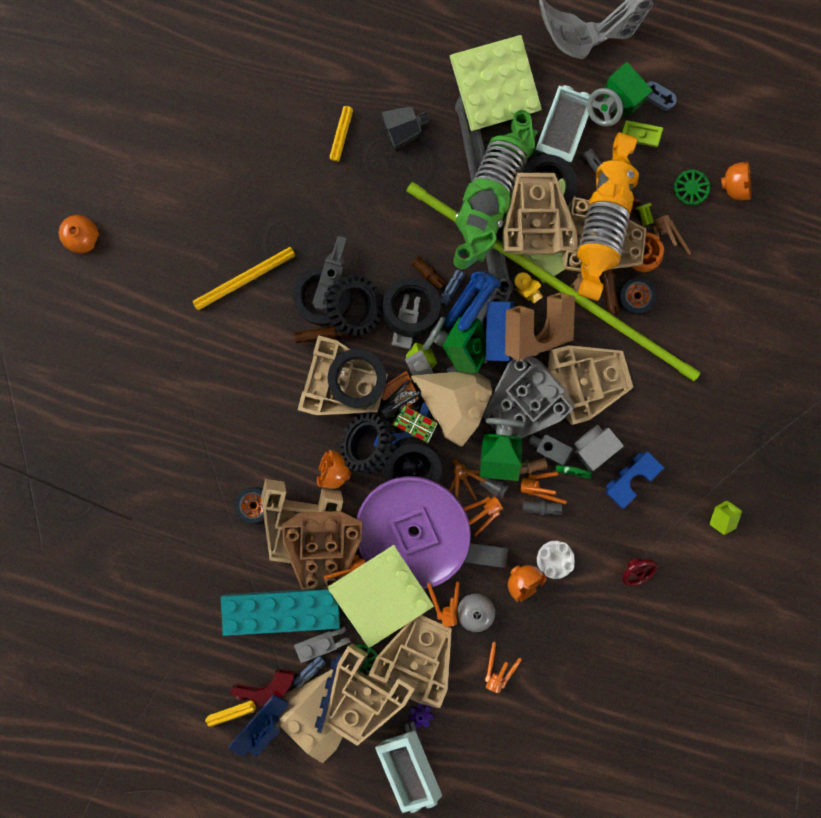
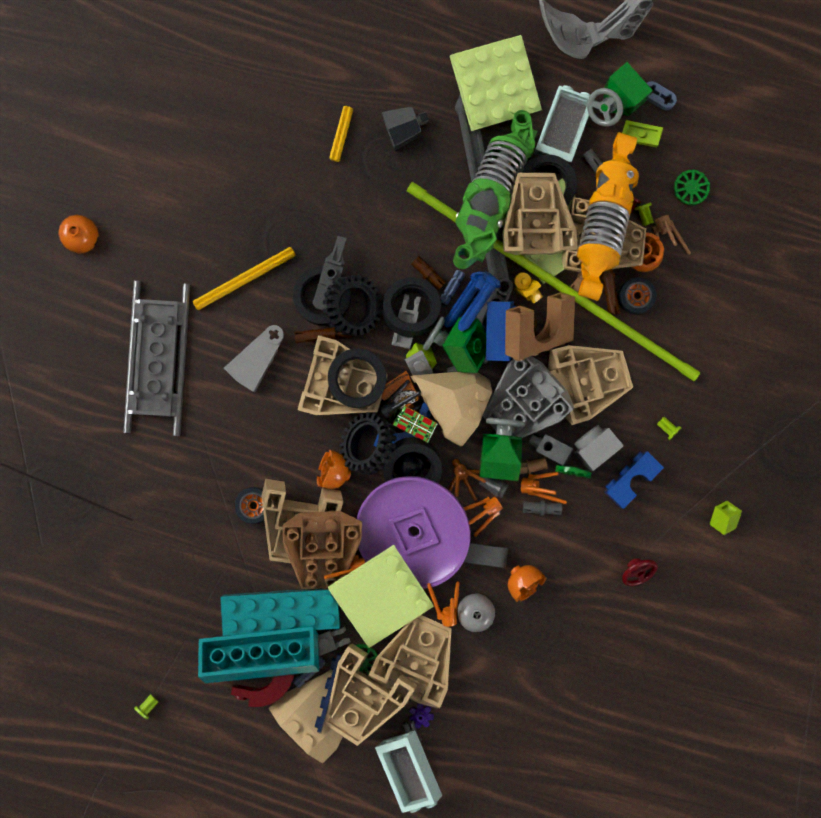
(145, 708): none -> lime piece
(154, 356): none -> flat silver piece
(230, 713): yellow axle -> none
(253, 362): none -> light grey piece
(258, 655): none -> teal brick
(260, 729): dark blue bracket -> none
(497, 681): orange plant -> none
(555, 559): white dish -> none
(668, 427): none -> lime piece
(738, 181): orange cylinder -> none

